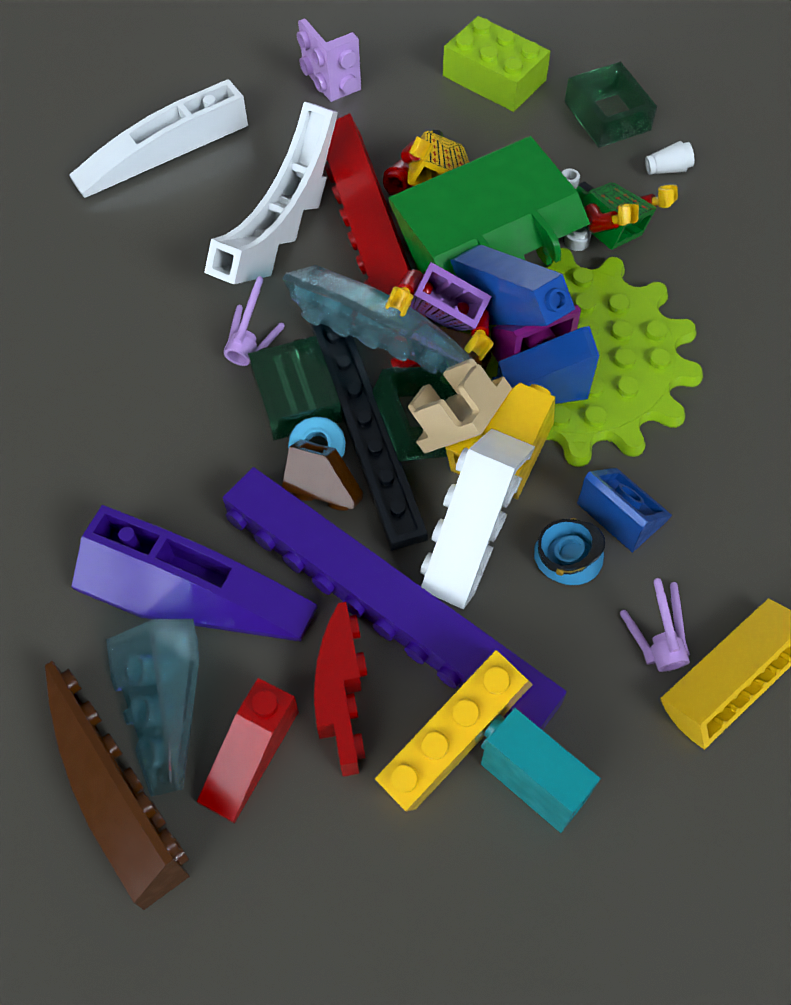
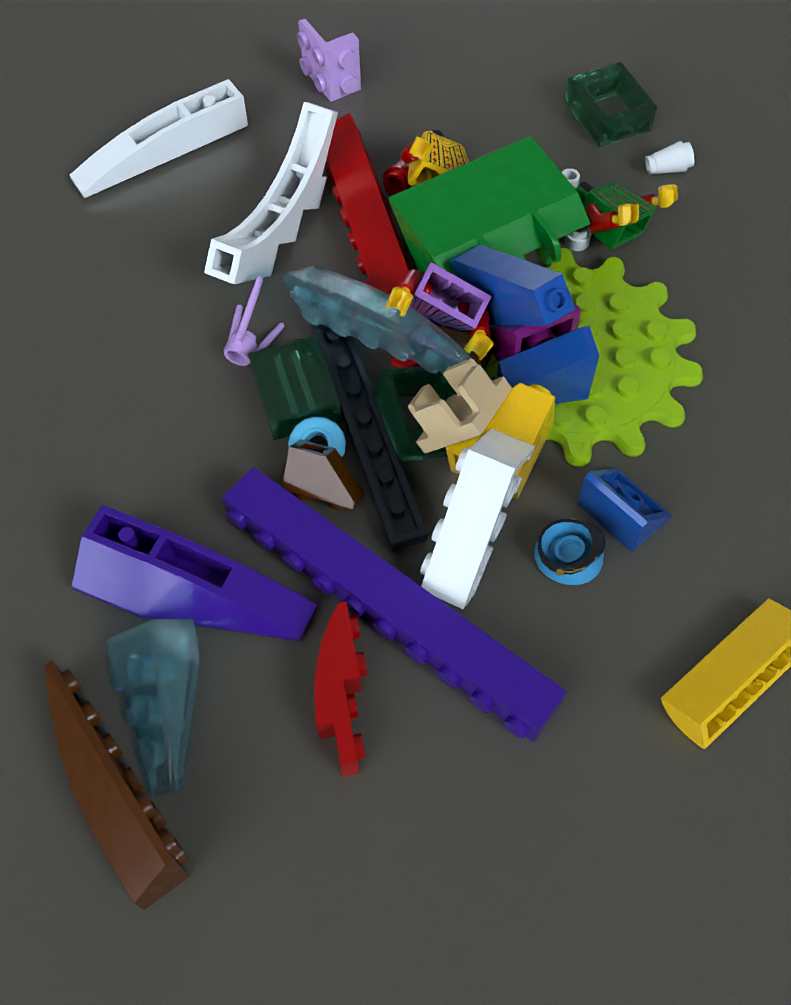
(248, 749): red slope -> none
(453, 732): yellow brick -> none
(495, 63): lime brick -> none
(537, 768): teal brick -> none
(670, 647): lavender plant -> none

